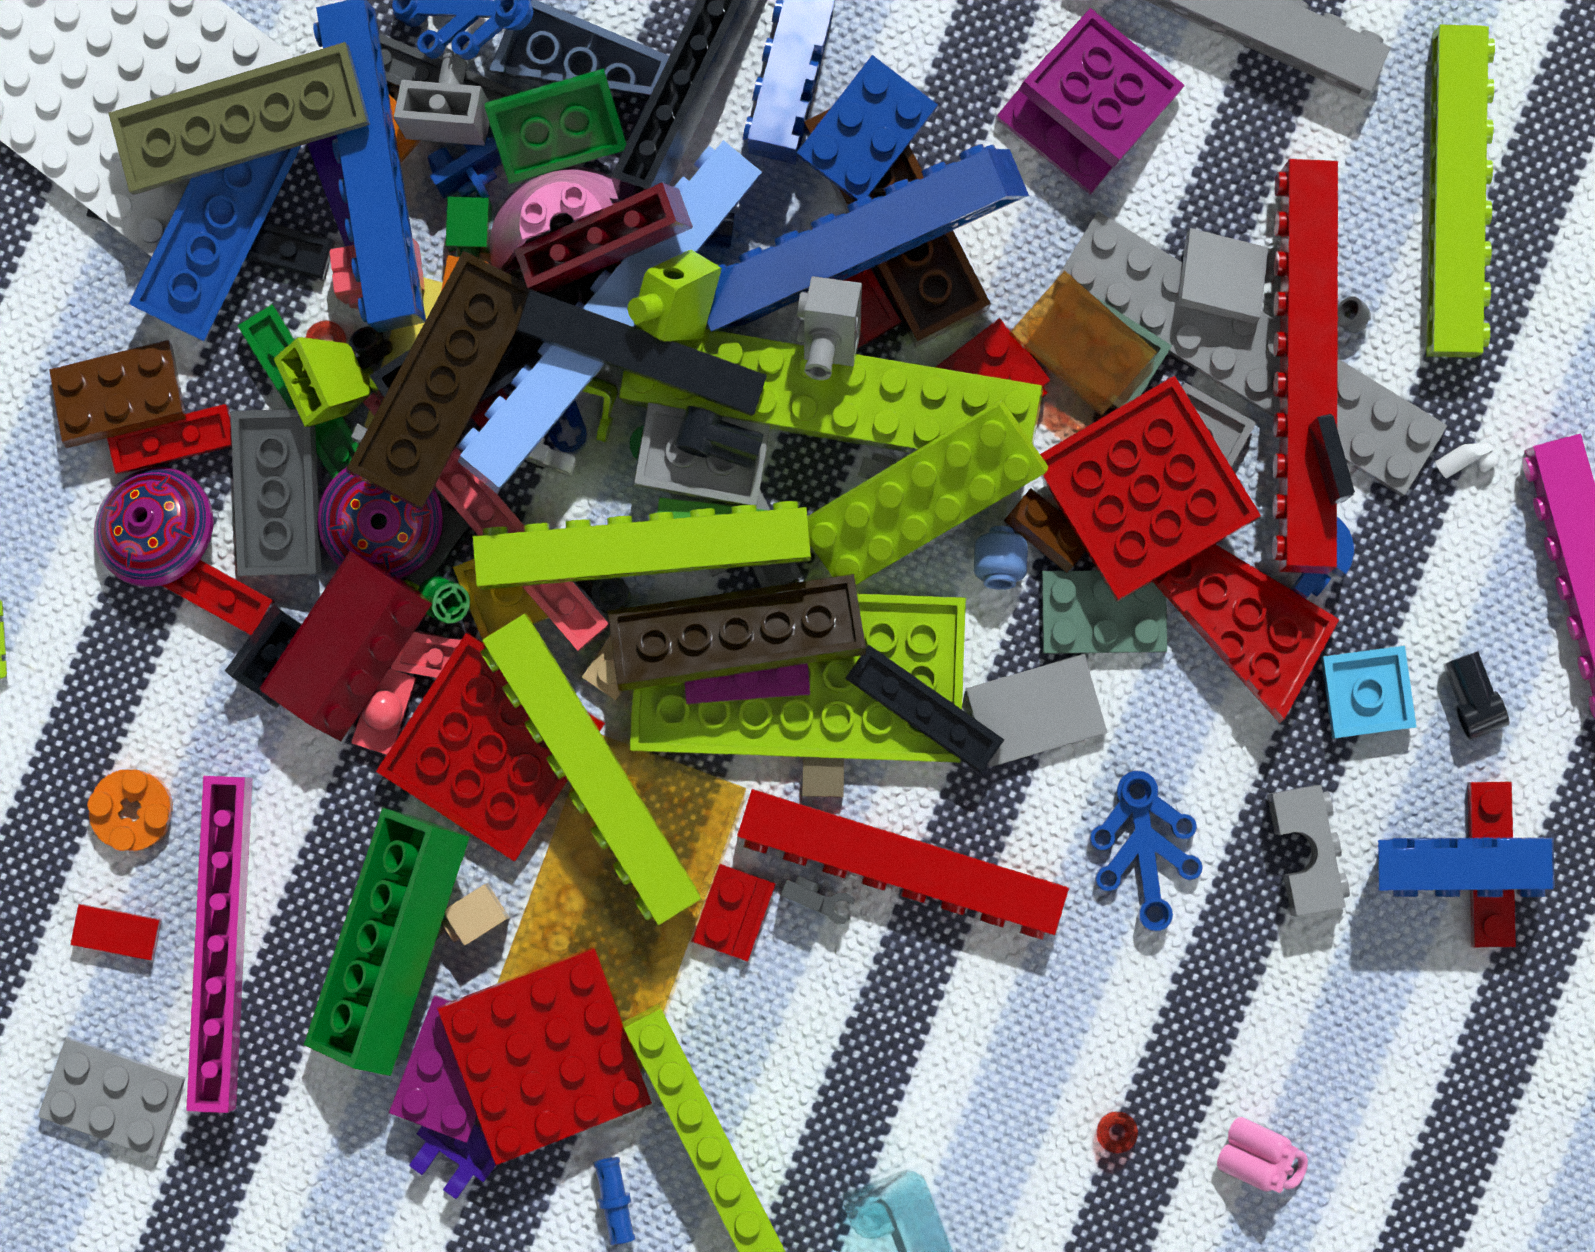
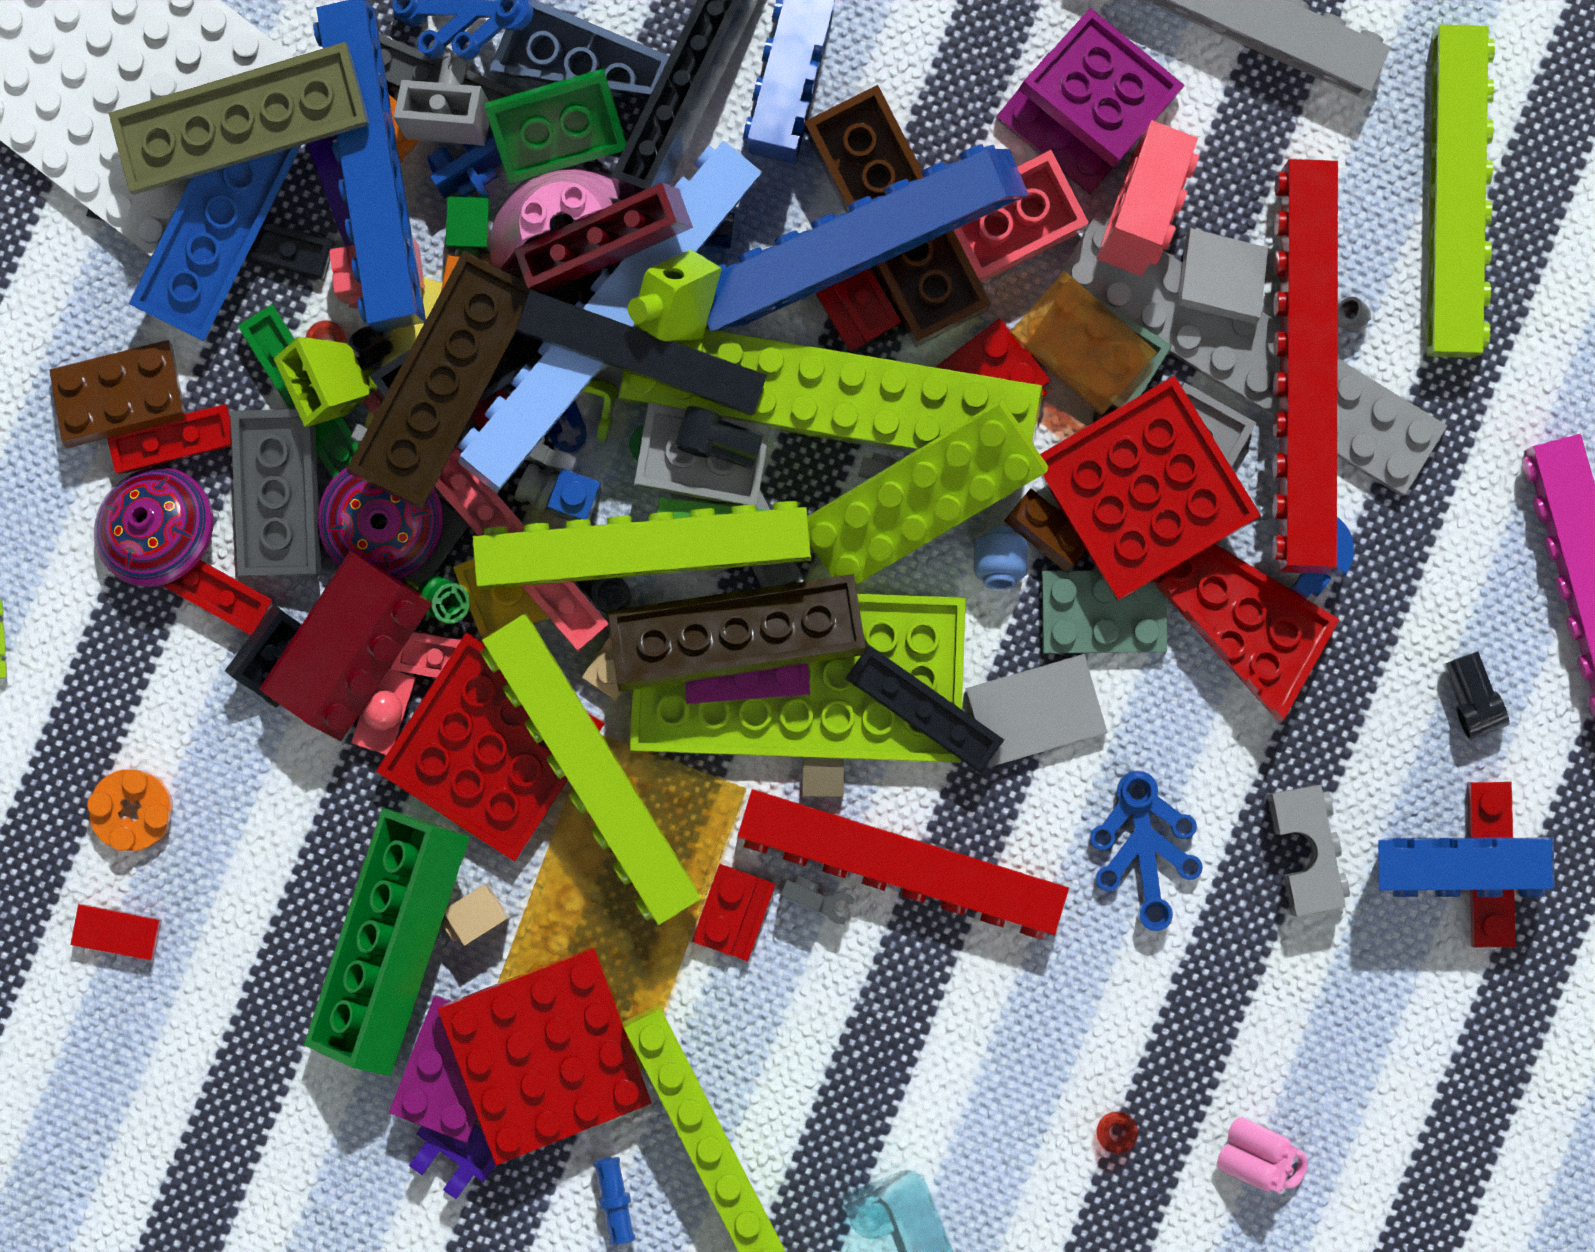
(111, 1097): light grey plate -> none
(219, 944): dark pink brick -> none
(536, 487): none -> light grey wheel
(574, 496): none -> blue brick
(829, 324): light grey brick -> none
(867, 129): blue plate -> none
(1027, 225): none -> coral brick
(1149, 199): none -> coral brick
(1331, 459): black tile -> none
(1368, 692): medium azure plate -> none
(1466, 454): white arm -> none

